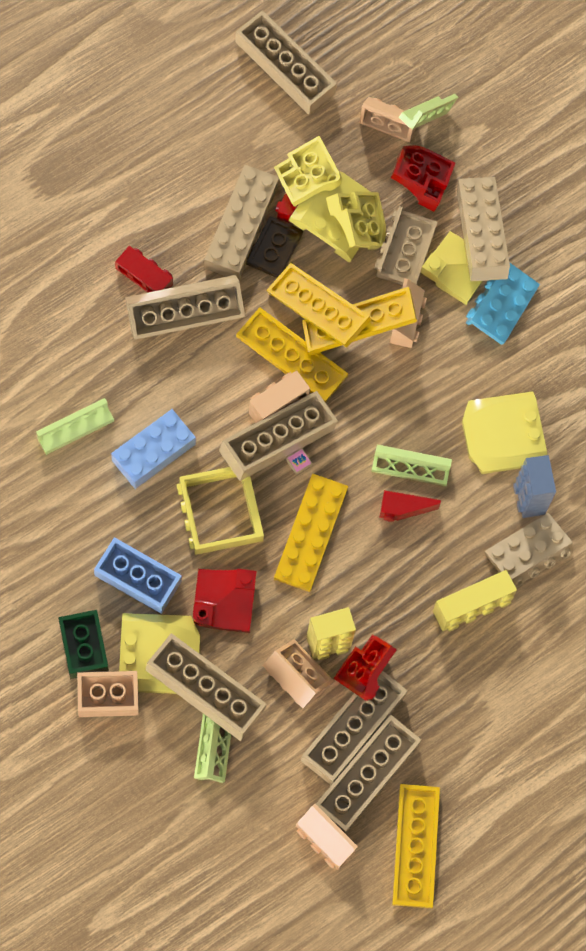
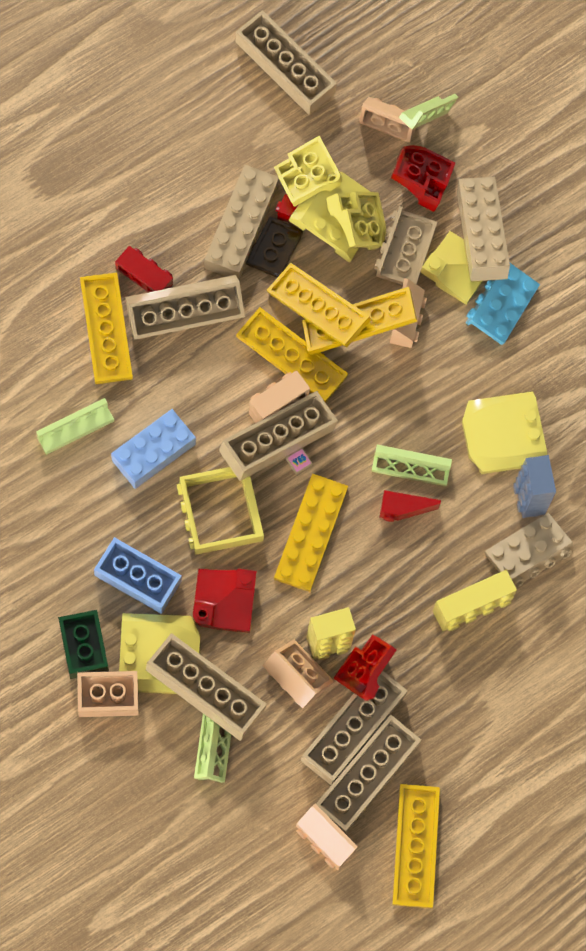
(106, 328): none -> yellow plate

